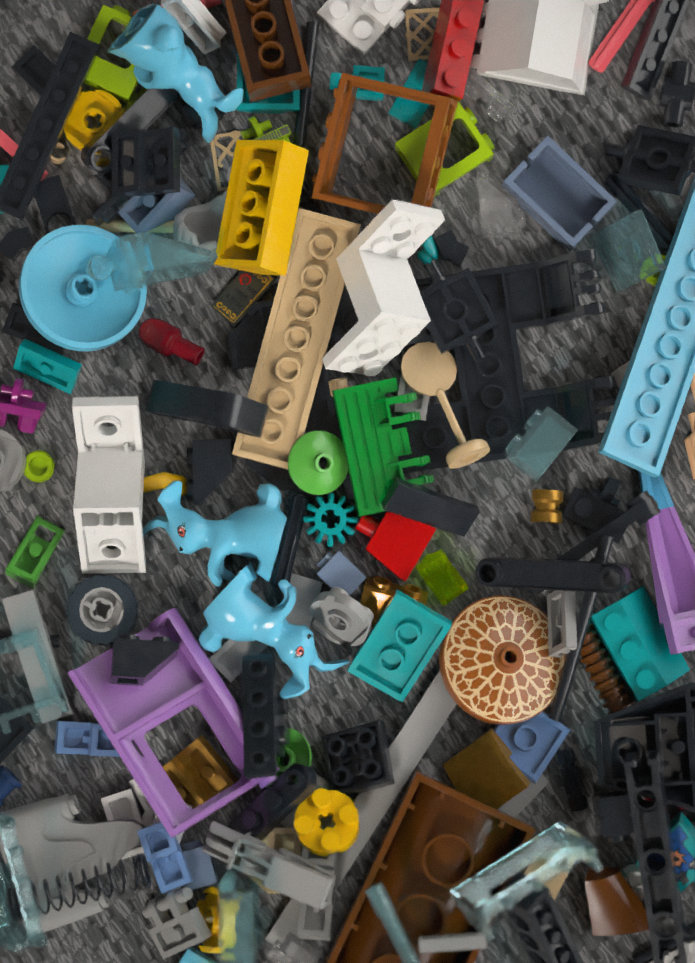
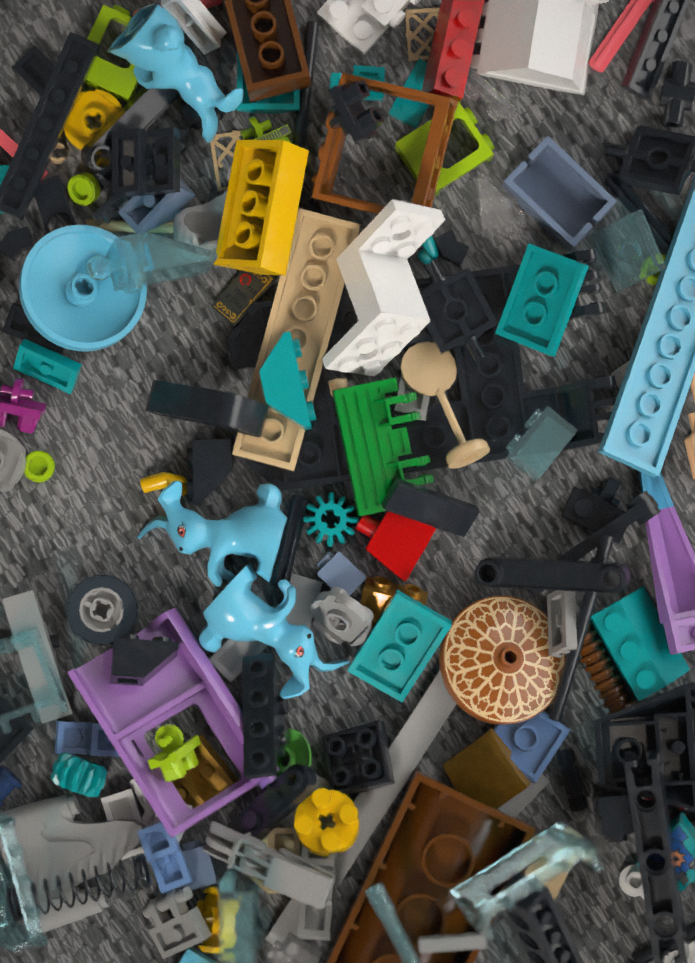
(33, 554): bright green slope -> none
(79, 774): none -> teal gear
(83, 189): none -> lime tile
(109, 485): white bracket -> none
(168, 340): dark red arm -> none
(174, 755): none -> lime hips
(285, 384): none -> teal slope
(304, 461): bright green dish -> none
(351, 113): none -> black hips
(441, 577): clear neon green bracket -> none
(541, 299): none -> teal plate
(547, 506): pearl gold wheel -> none
(614, 903): reddish brown slope -> none

